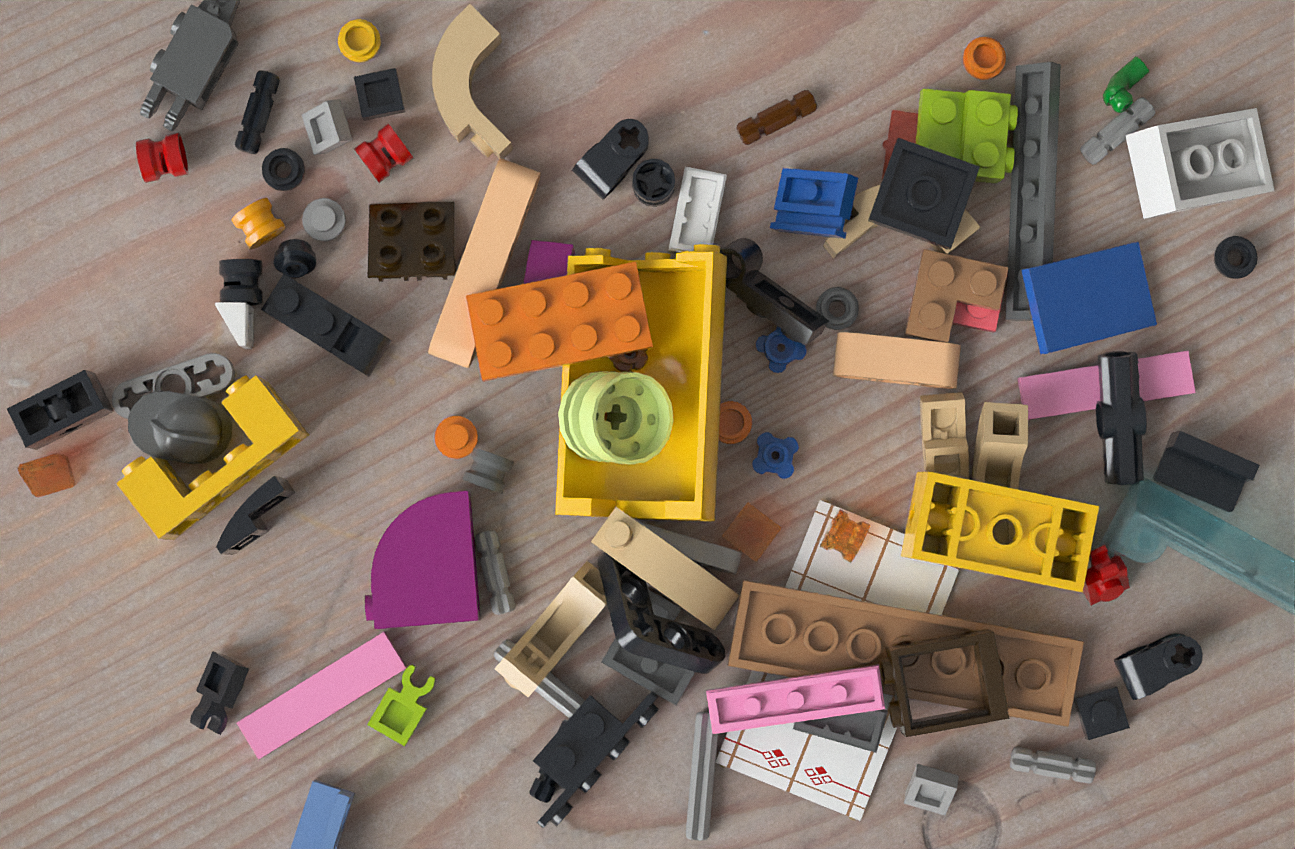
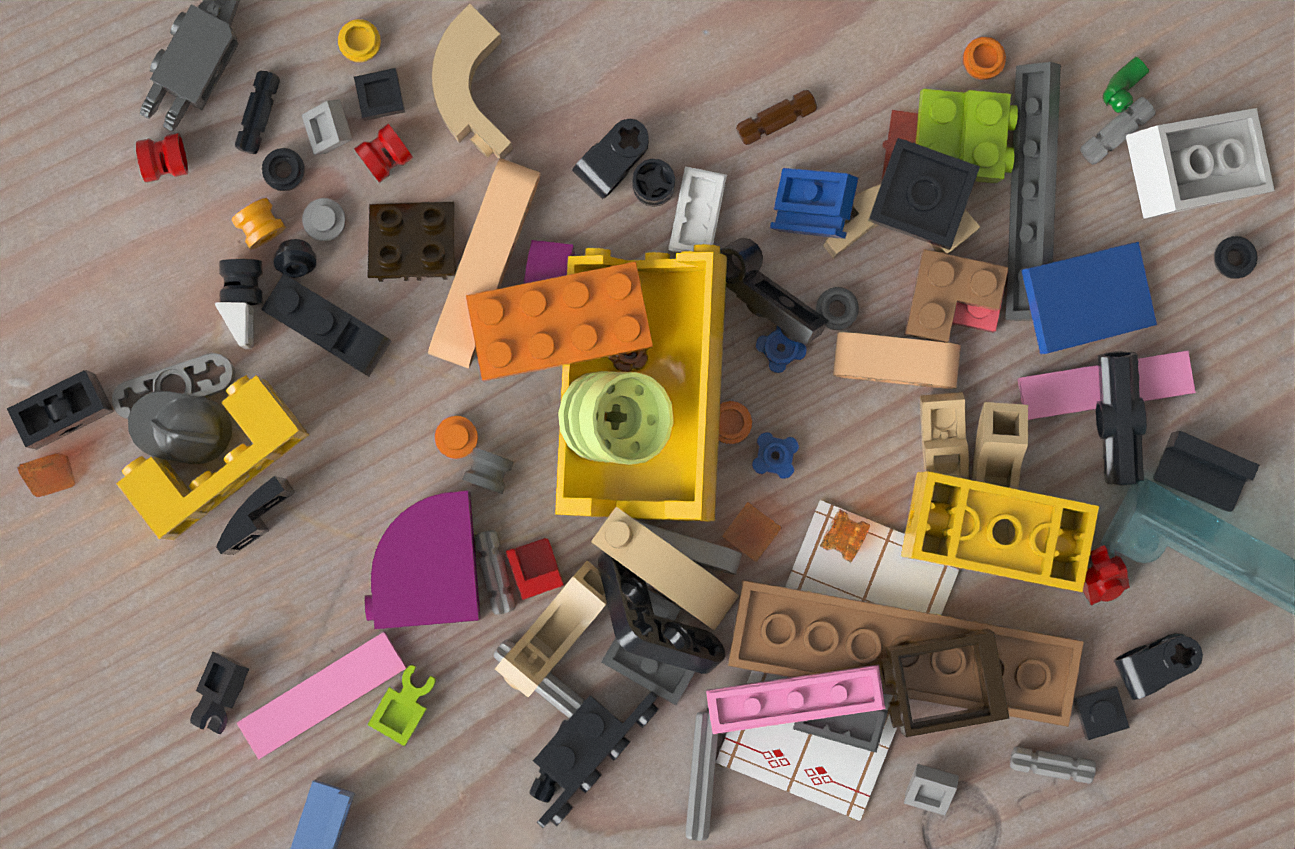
(535, 568): none -> red panel

